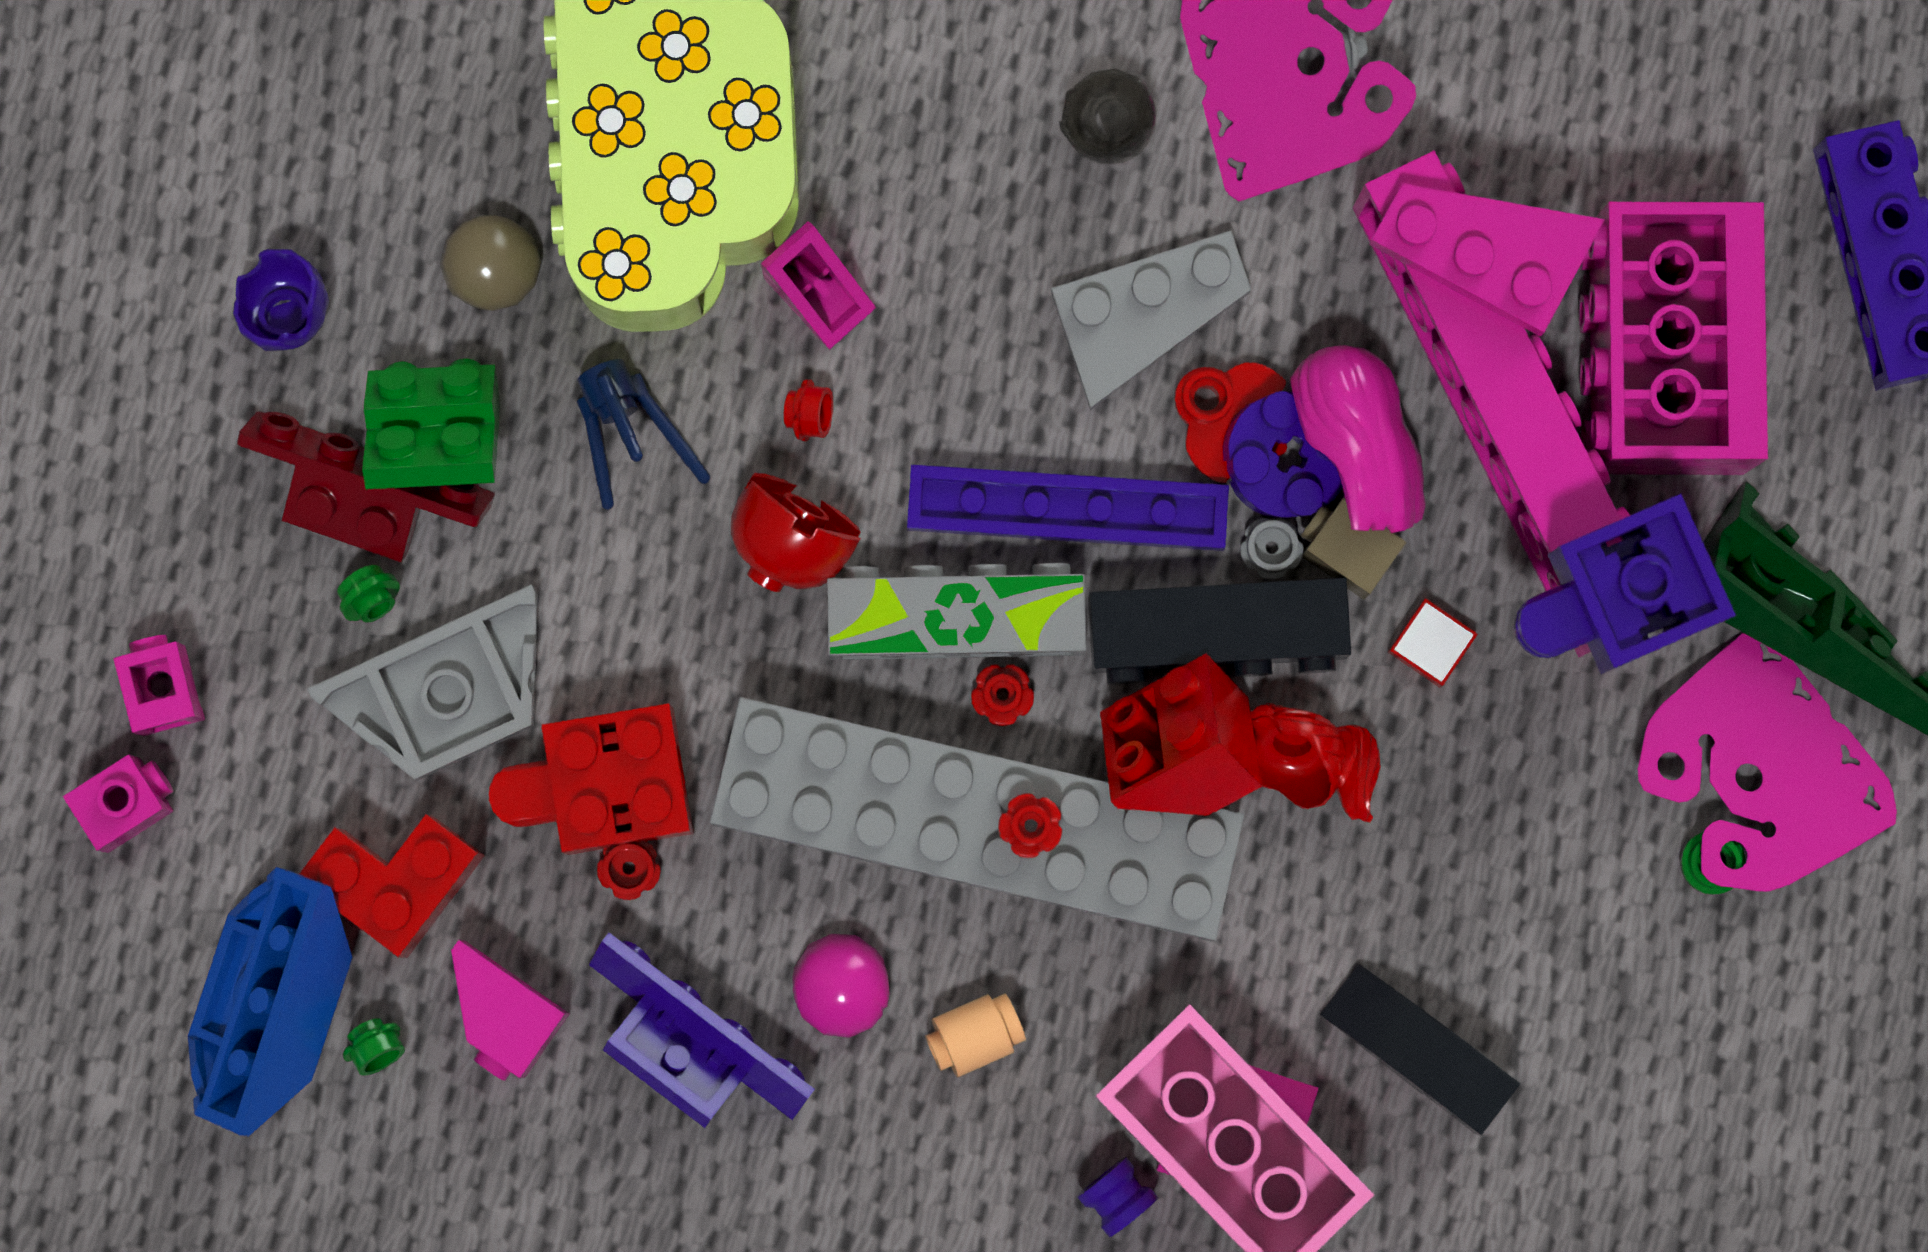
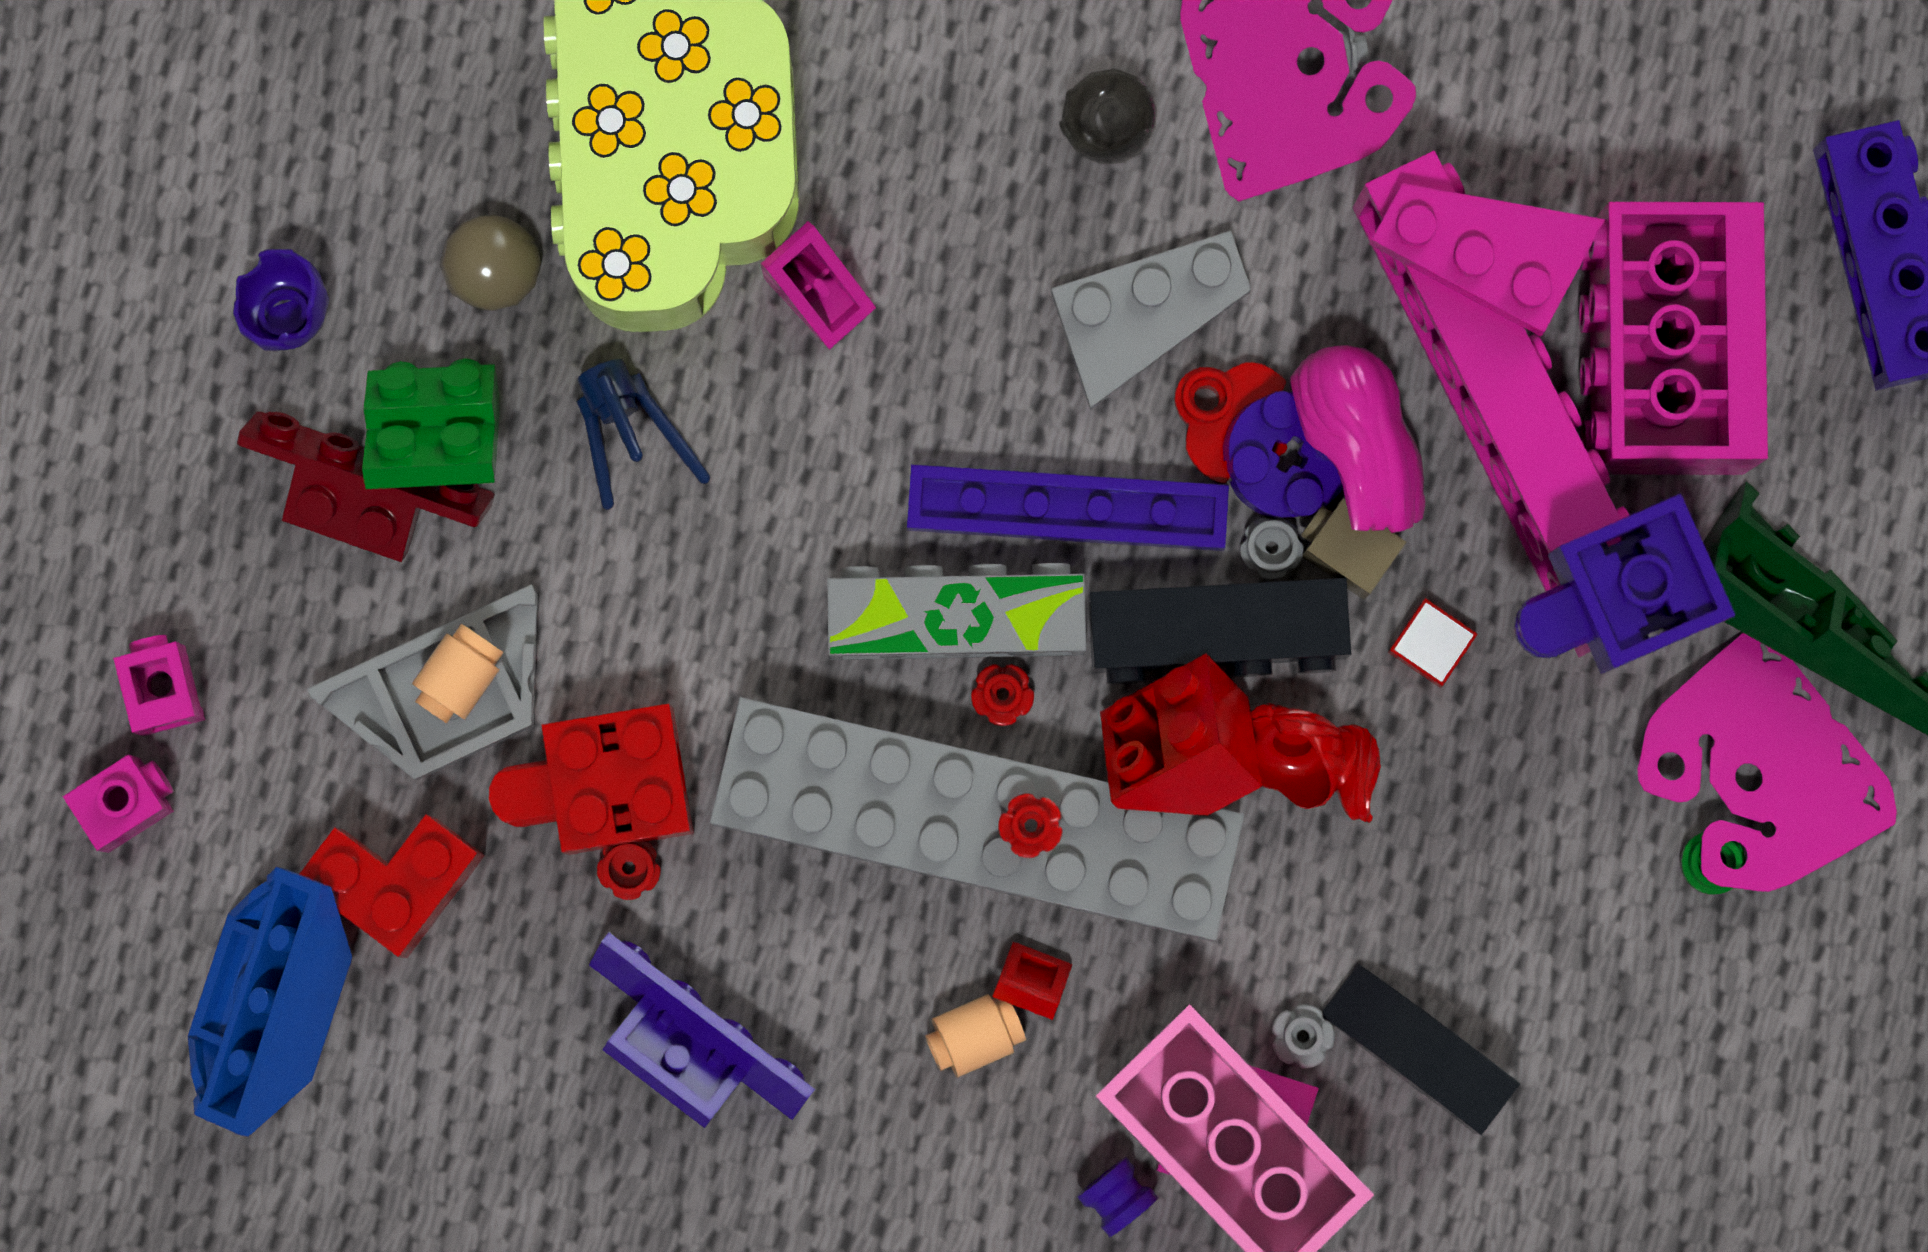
(367, 594): green plate -> none
(373, 1046): green plate -> none
(457, 674): none -> light nougat brick
(502, 1014): dark pink slope -> none
(788, 536): red cylinder -> none
(809, 410): red plate -> none
(841, 985): dark pink hair -> none
(1032, 980): none -> red tile
(1287, 1026): none -> light grey plate

